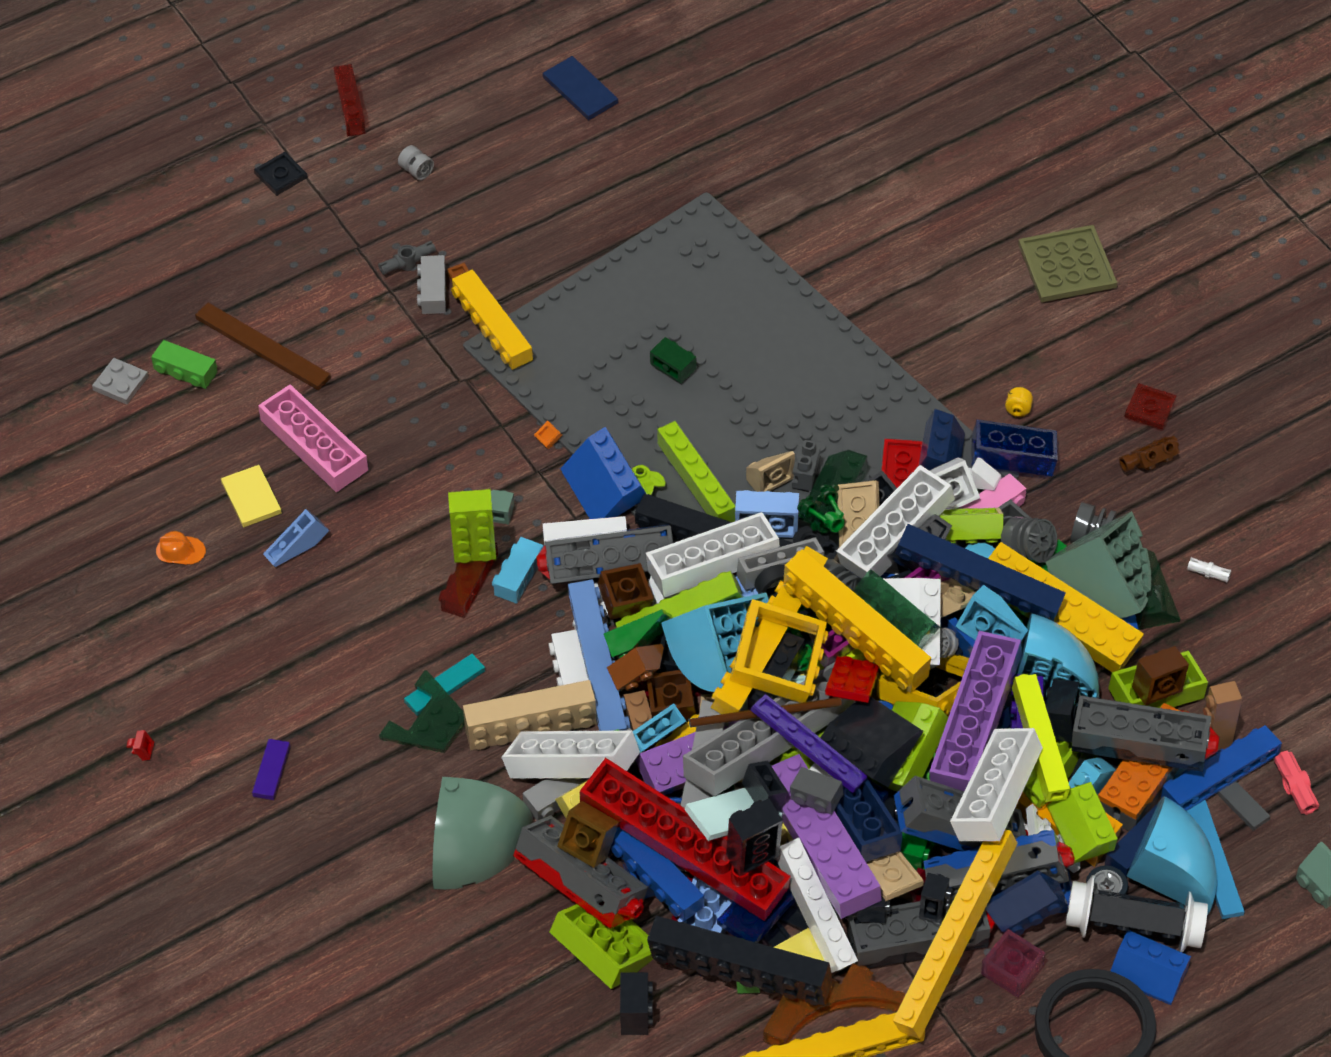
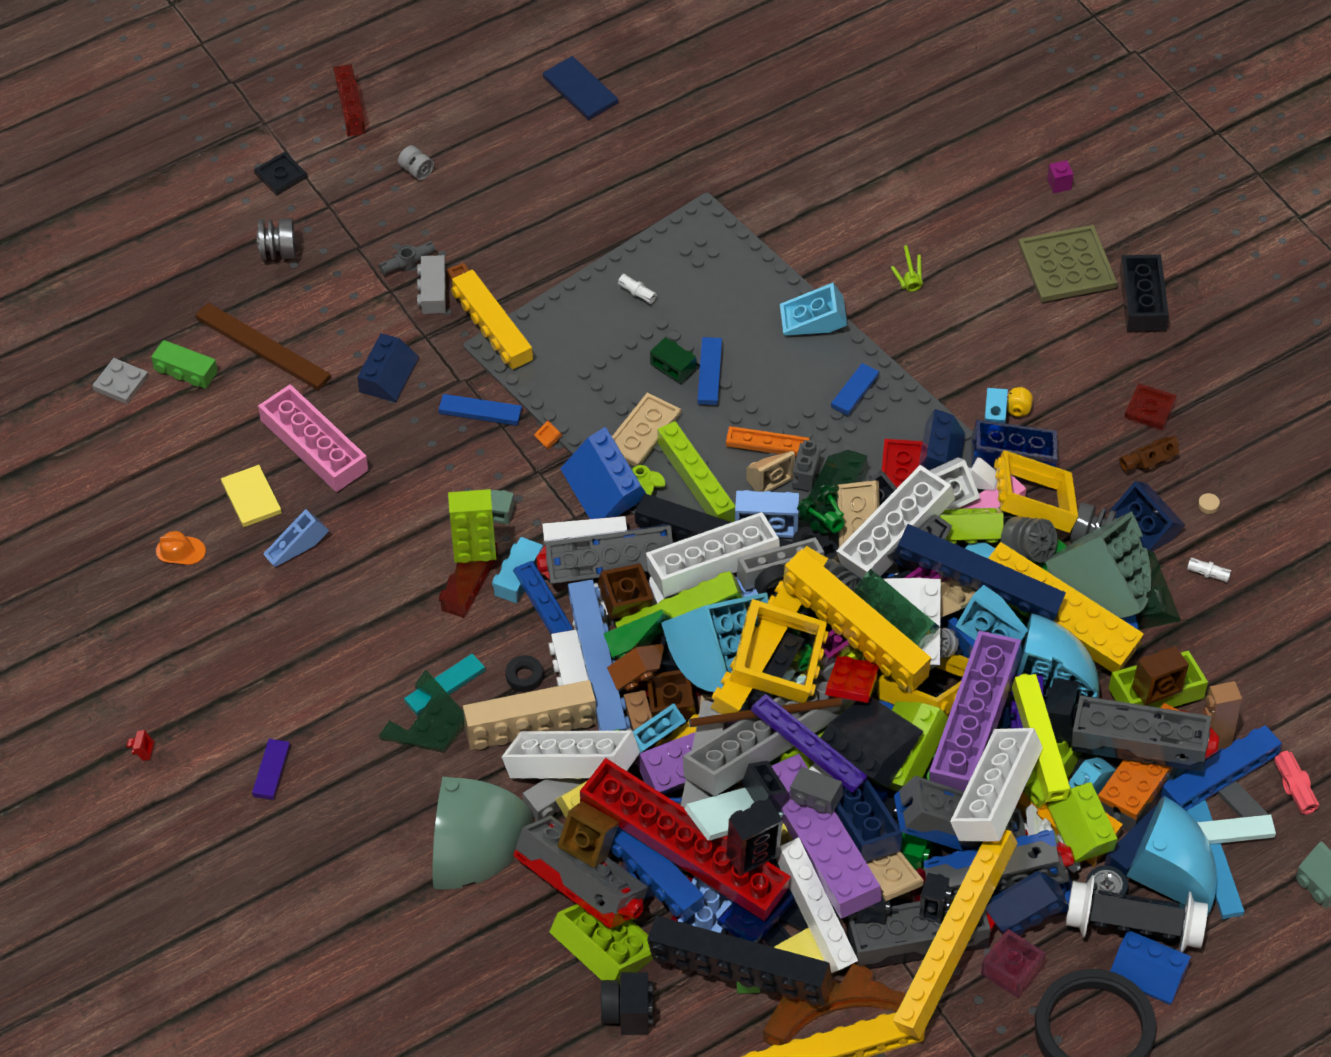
(276, 239): none -> flat silver wheel
(387, 368): none -> dark blue slope
(480, 409): none -> blue tile
(519, 662): none -> black tyre
(542, 598): none -> blue tile
(610, 1002): none -> black tyre
(637, 288): none -> white pin
(639, 431): none -> tan tile
(709, 371): none -> blue tile
(763, 440): none -> orange tile
(814, 312): none -> medium azure slope
(855, 389): none -> blue tile
(912, 280): none -> lime plant
(996, 405): none -> medium azure torso
(1041, 473): none -> yellow window
(1060, 176): none -> magenta brick
(1144, 293): none -> black brick
(1153, 515): none -> dark blue slope
(1208, 503): none -> tan tile
(1238, 829): none -> light aqua tile

